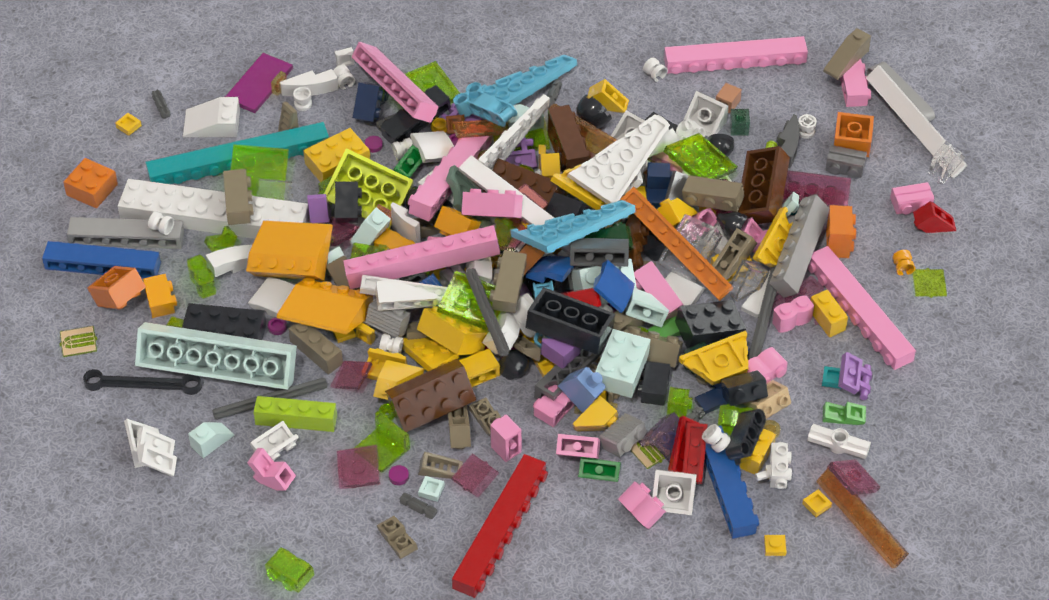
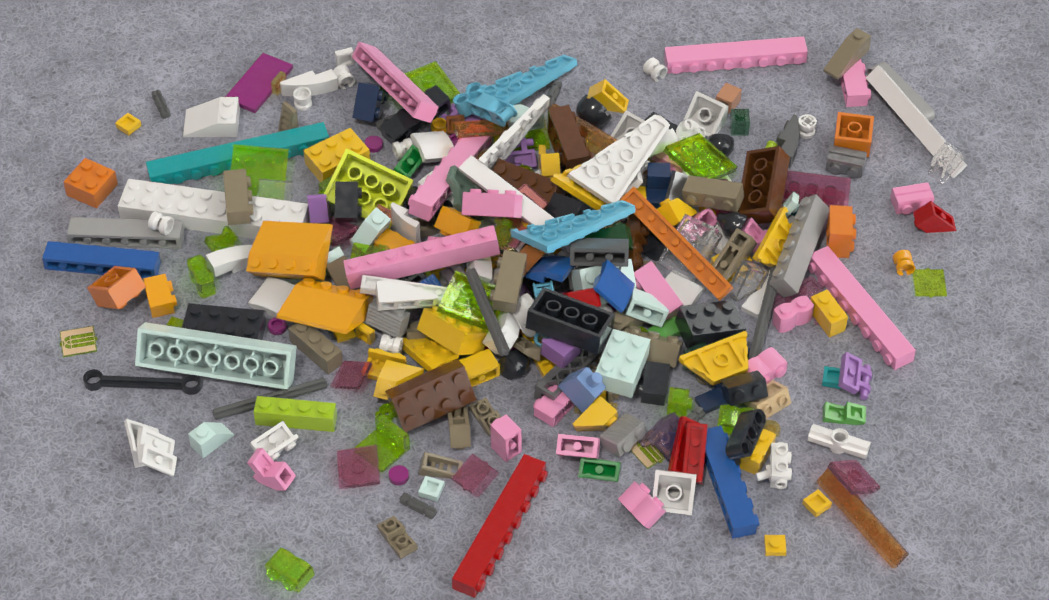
(716, 438): white wheel -> none

